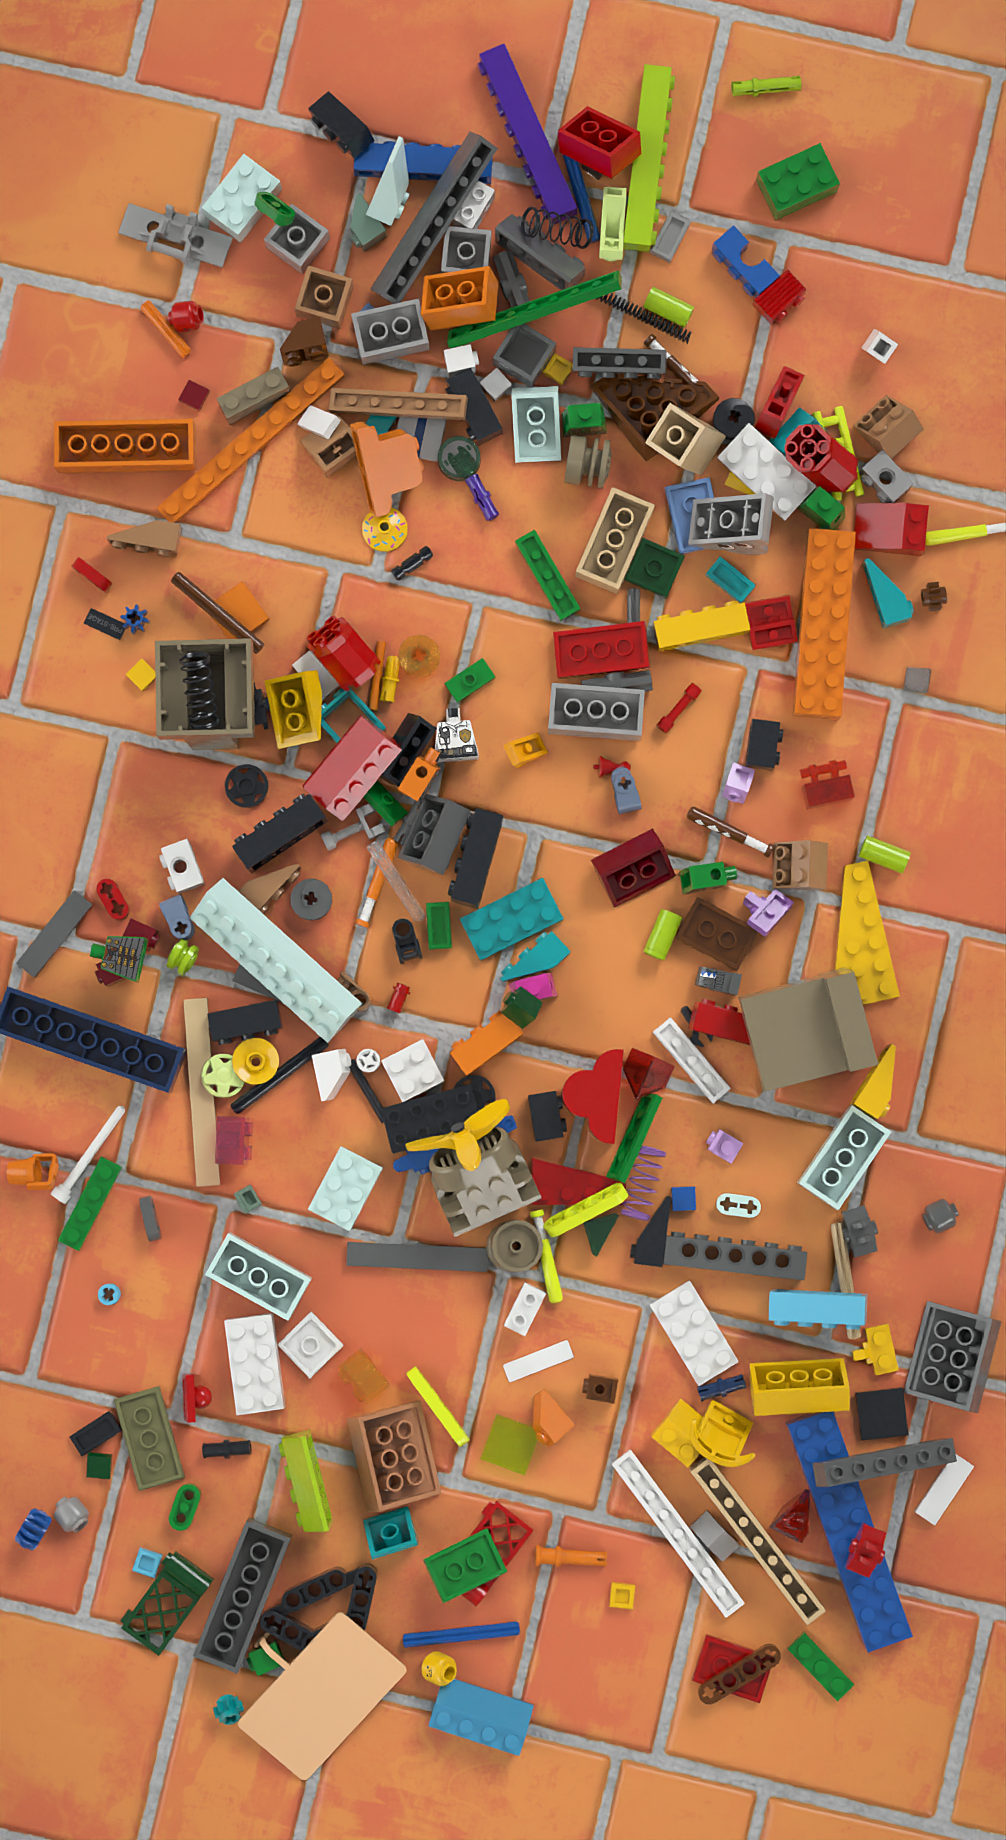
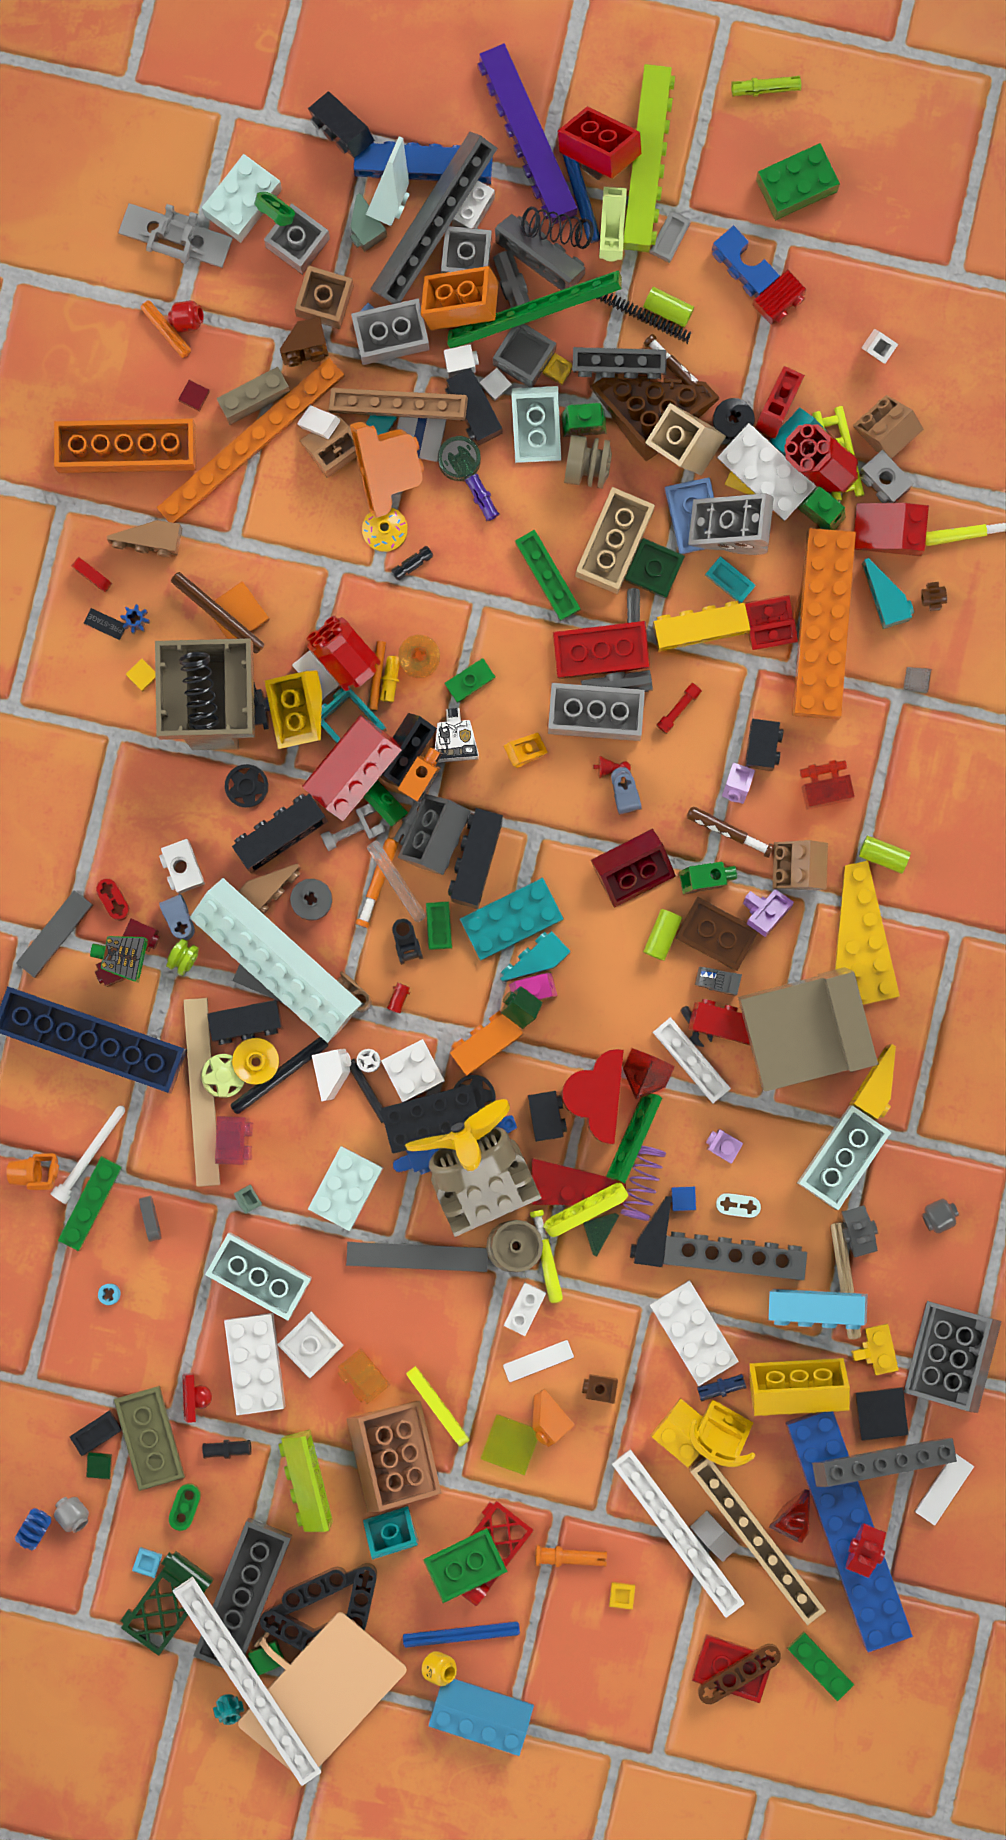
(246, 1681): none -> white plate

